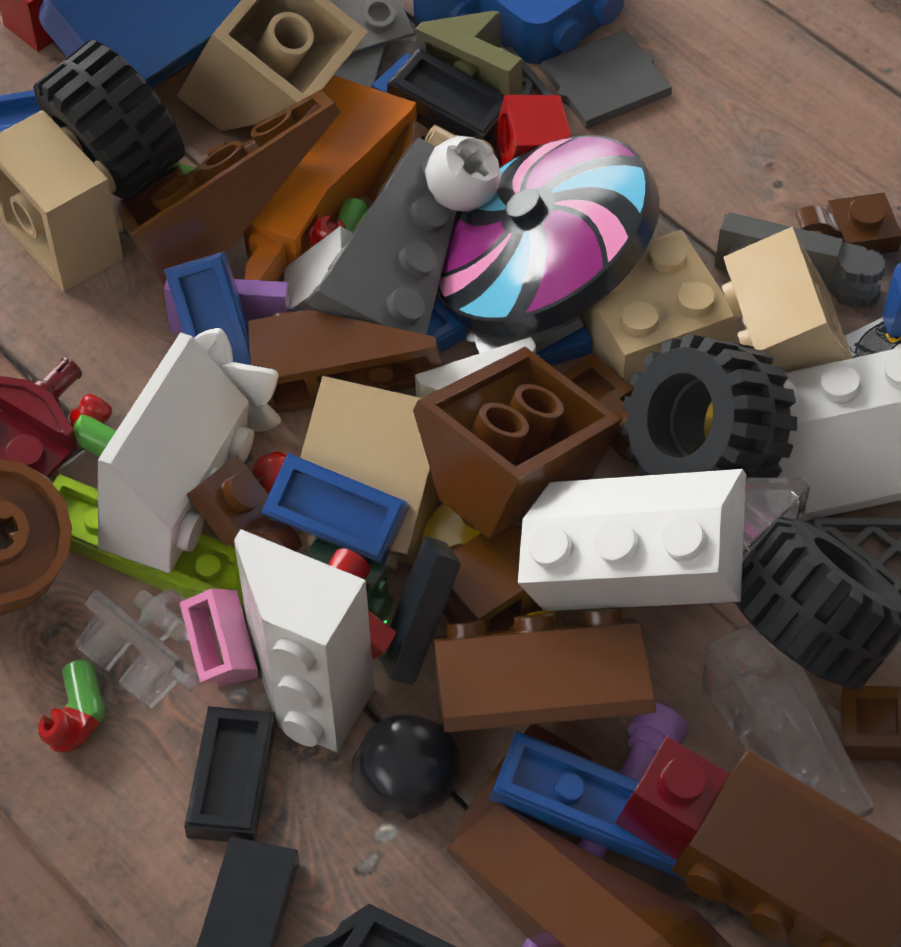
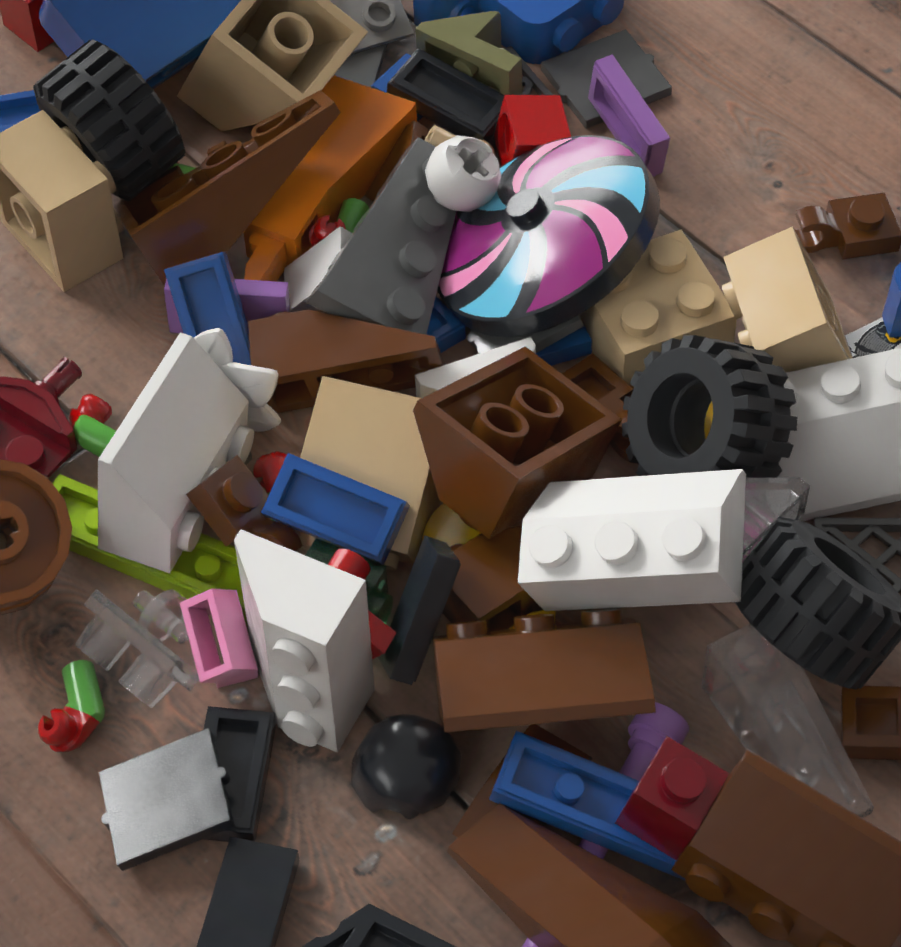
(166, 799): none -> piece
(628, 113): none -> medium lavender tile
(845, 268): dark grey hinge -> none

